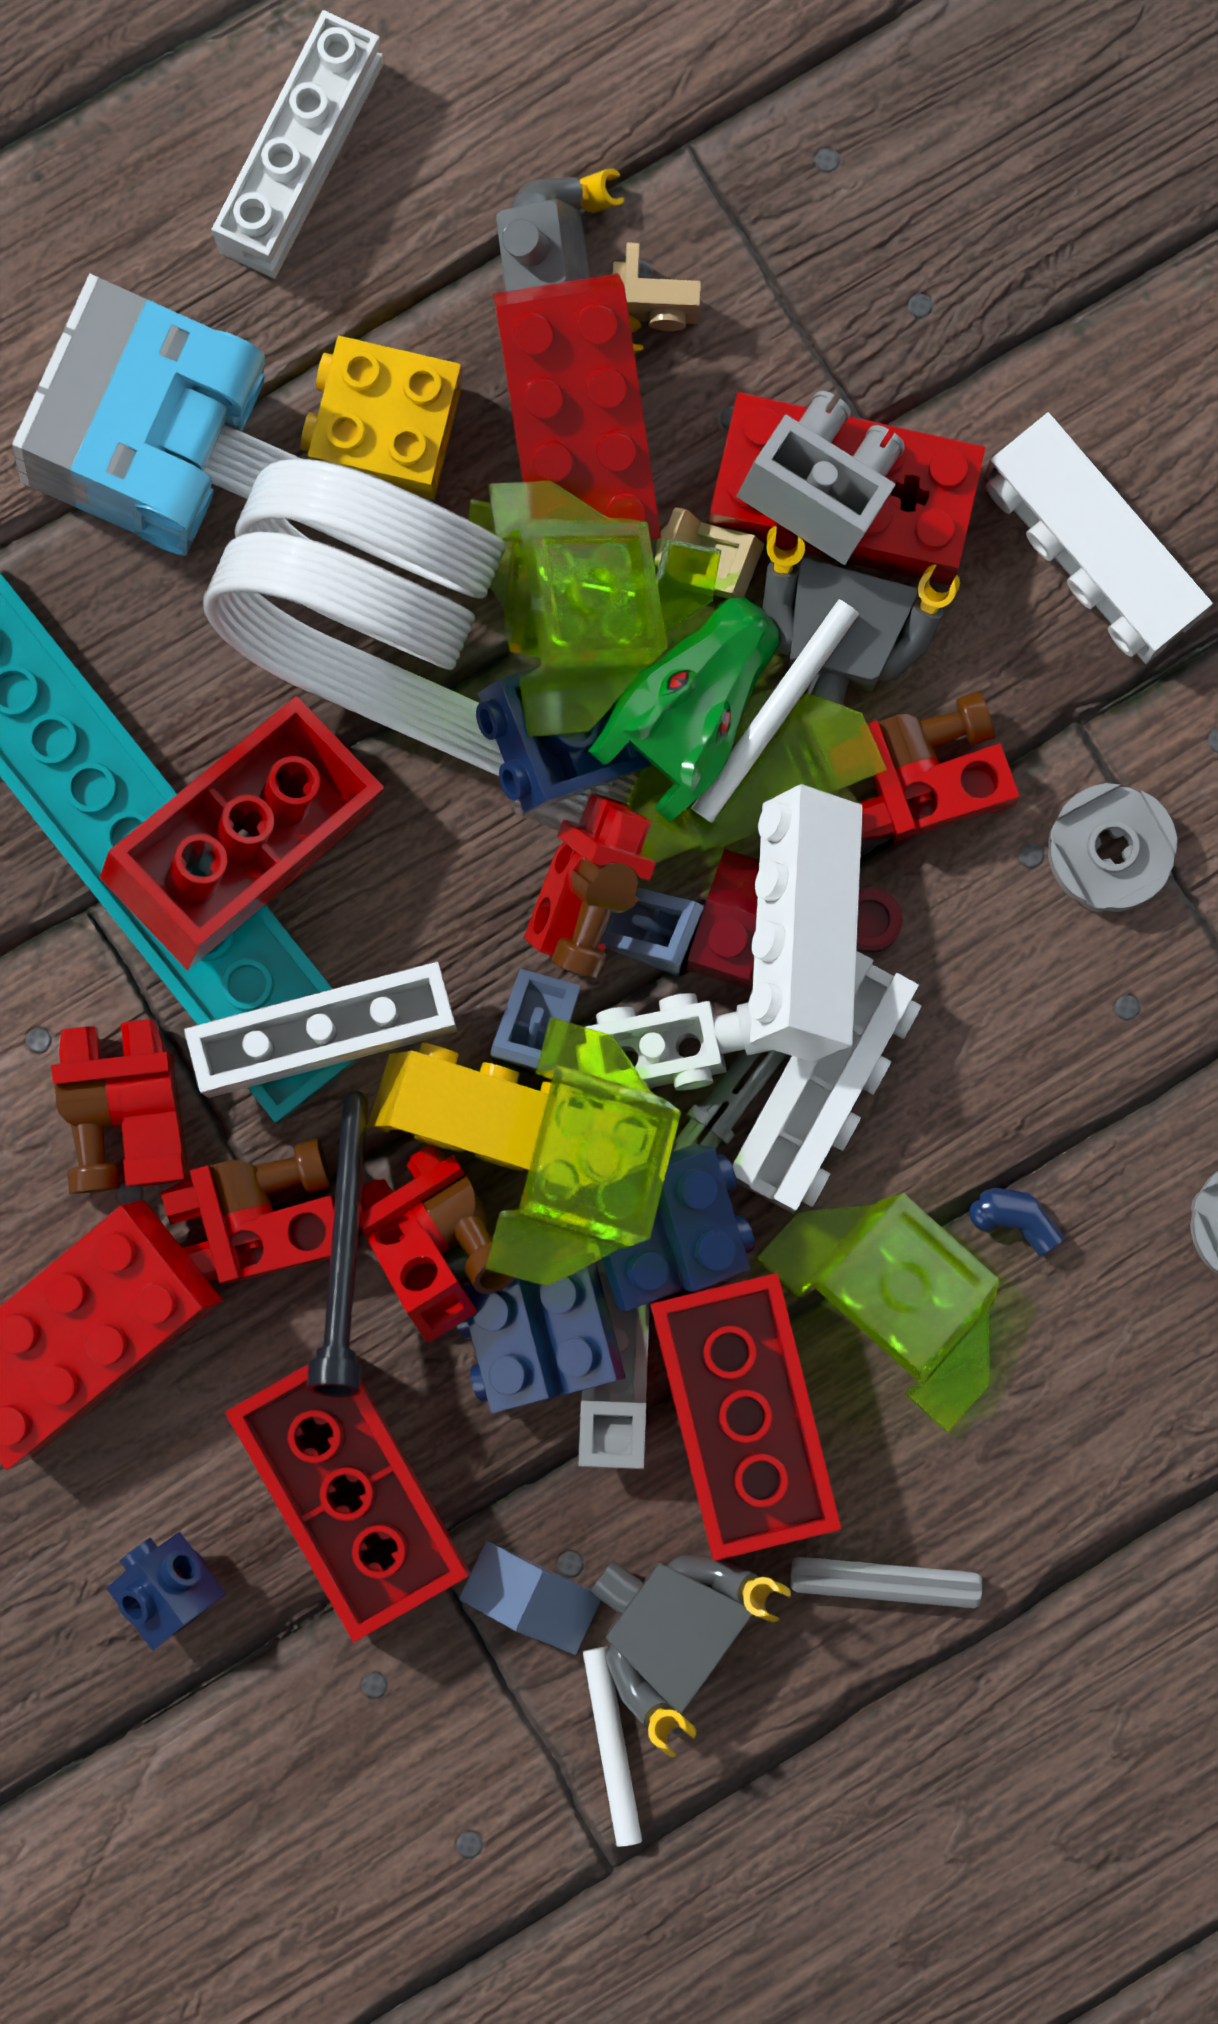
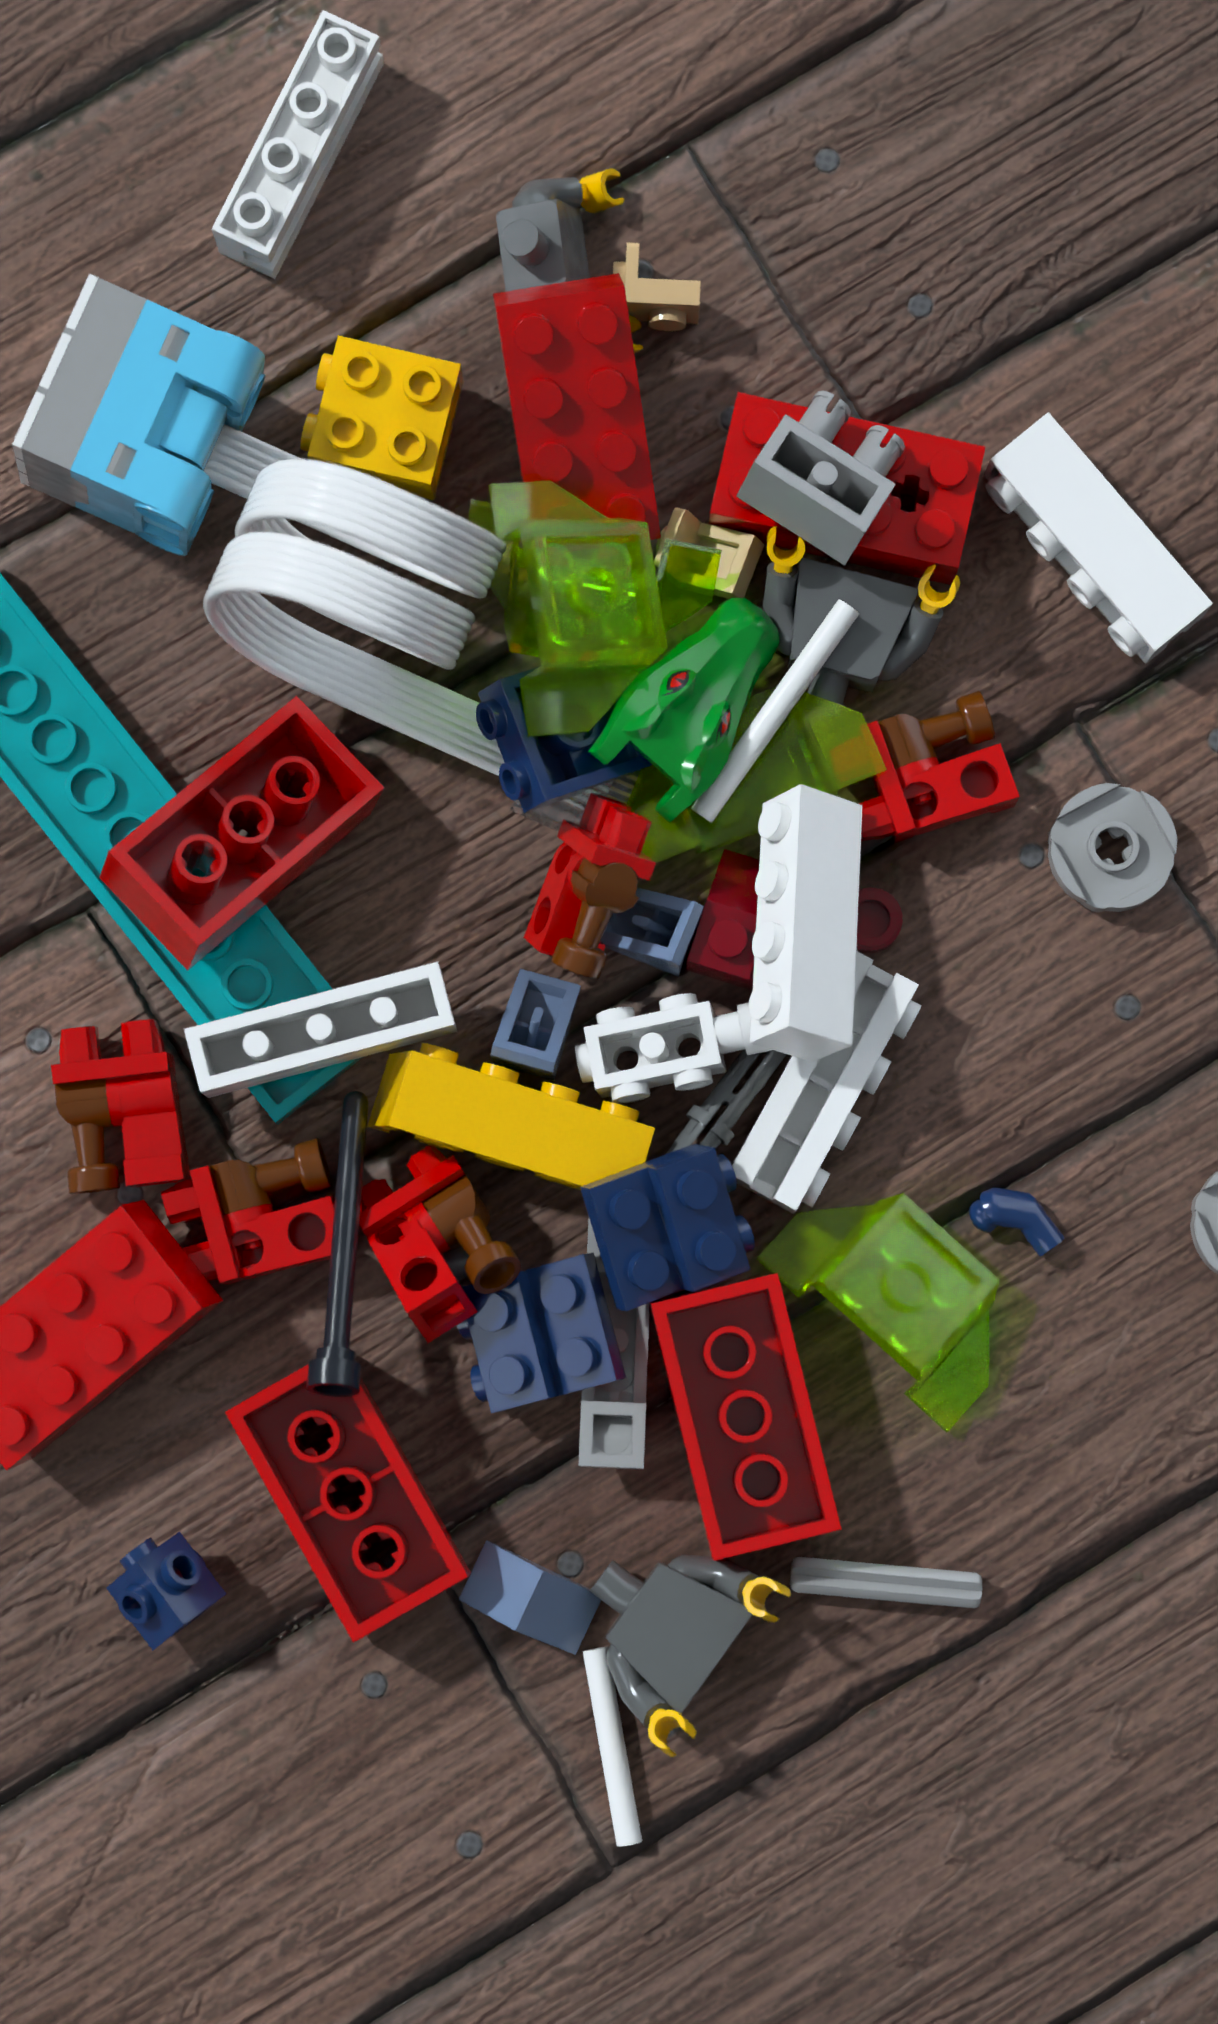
(593, 1161): clear neon green piece -> none

